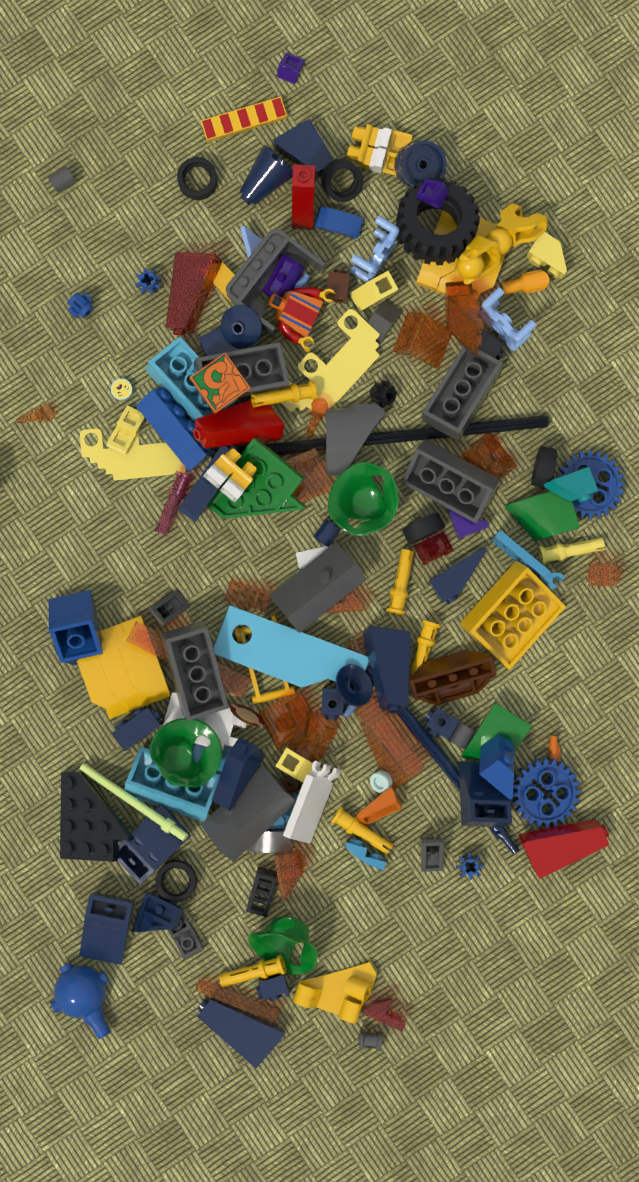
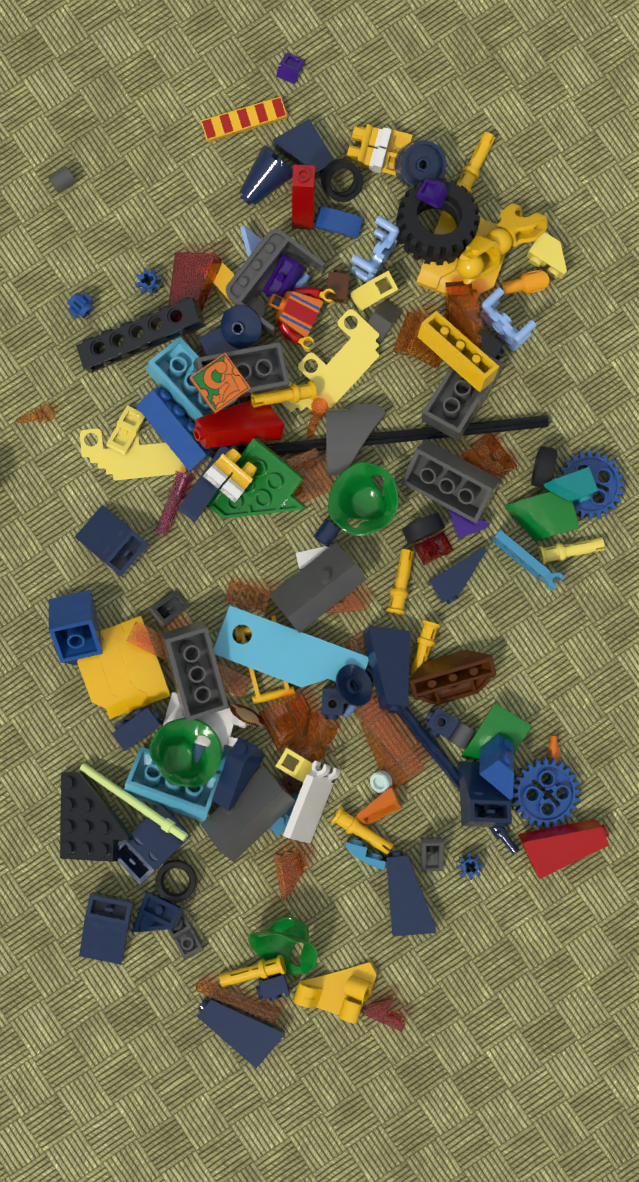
(81, 994): blue piece -> none
(112, 541): none -> dark blue slope
(121, 389): light yellow tile -> none
(191, 321): none -> black brick
(197, 162): black tyre -> none
(265, 874): black slope -> none
(271, 842): dark grey slope -> none
(370, 1040): dark grey bush -> none
(383, 393): black gear -> none
(407, 904): none -> dark blue slope
(458, 351): none -> yellow brick
(471, 171): none -> yellow pin
(512, 614): yellow slope -> none
(603, 574): clear orange brick -> none

